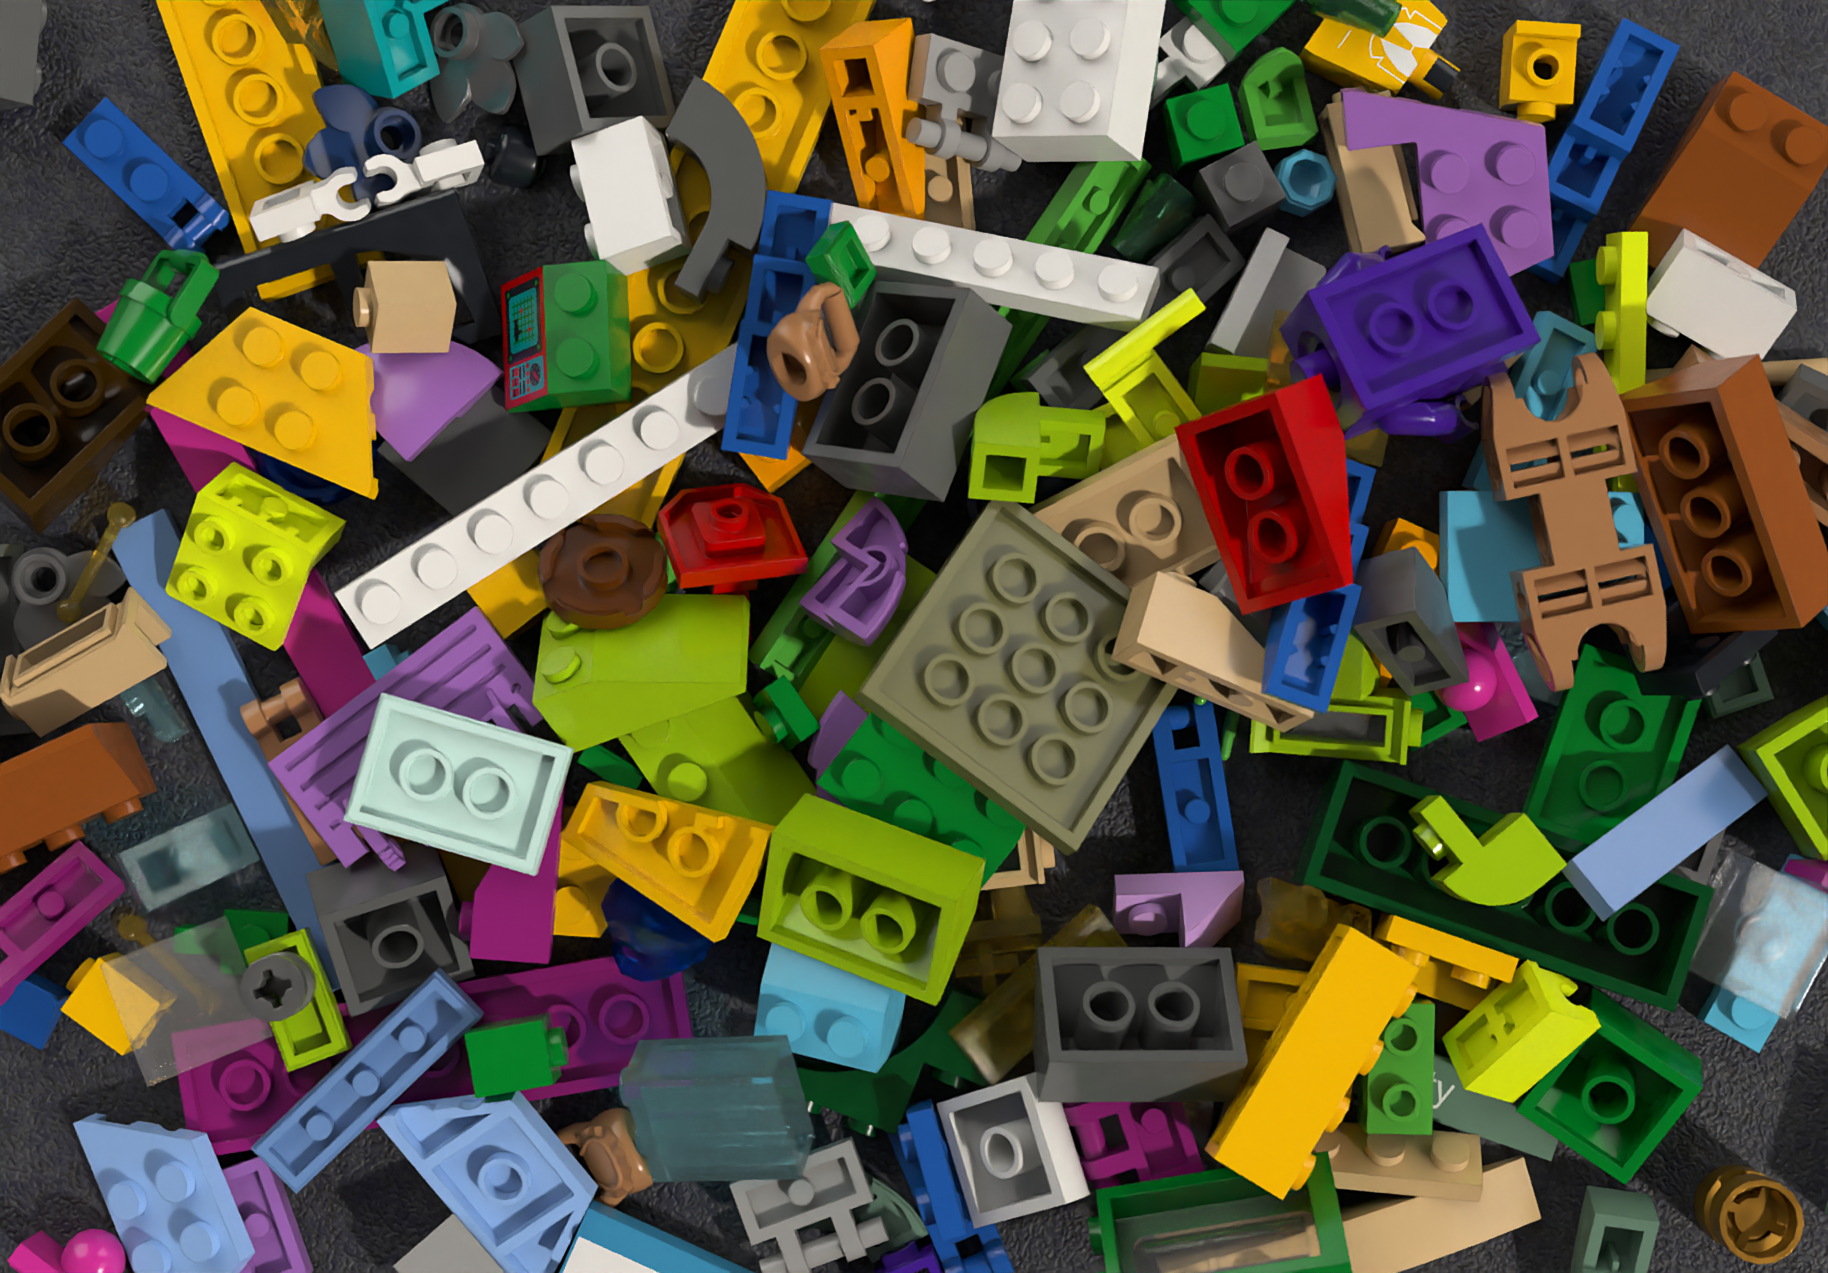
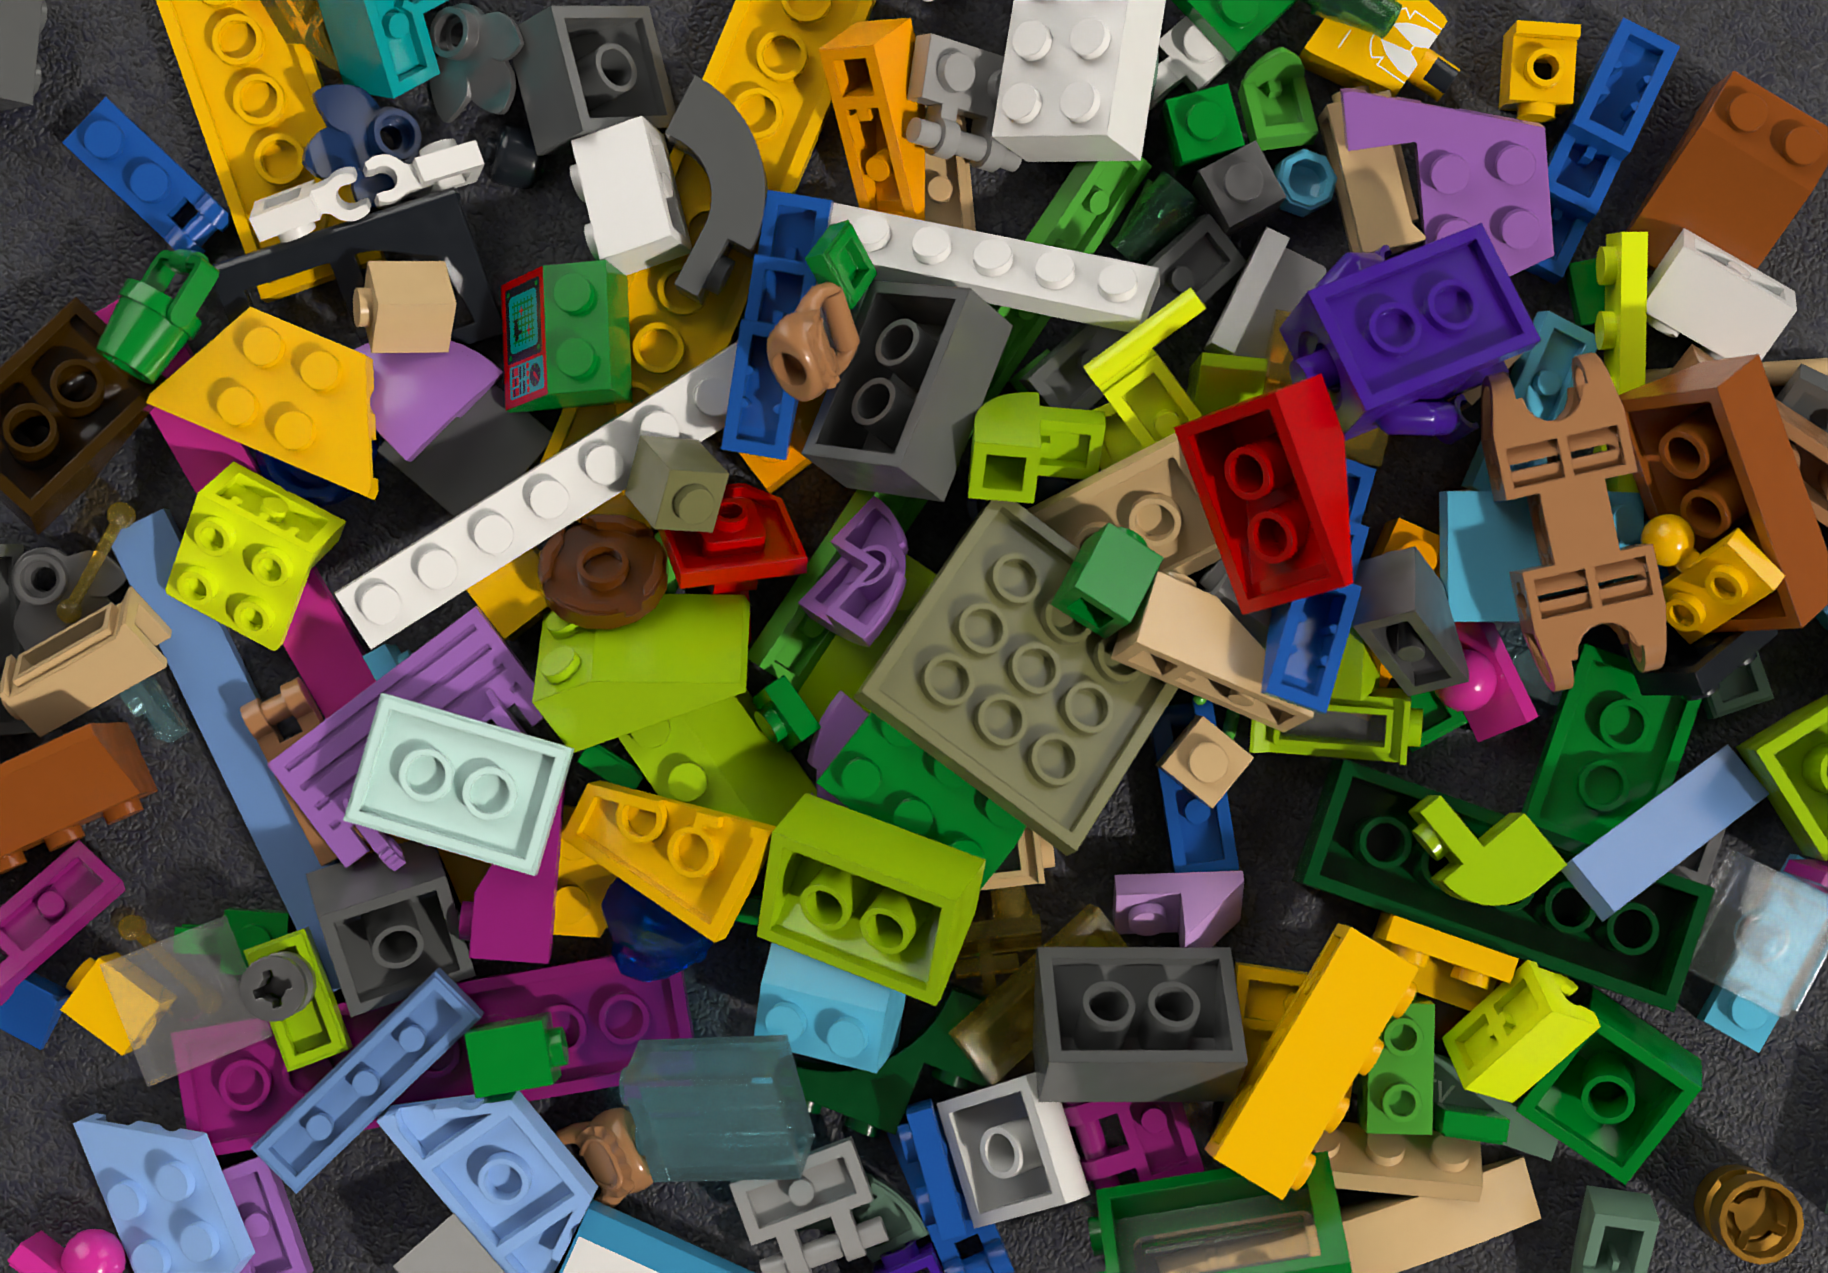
(187, 859): clear light blue slope -> none
(676, 484): none -> olive brick
(1107, 580): none -> green brick
(1204, 761): none -> tan brick
(1301, 919): clear yellow hips -> none
(1470, 1123): none -> green tile
(1711, 584): none -> yellow plate

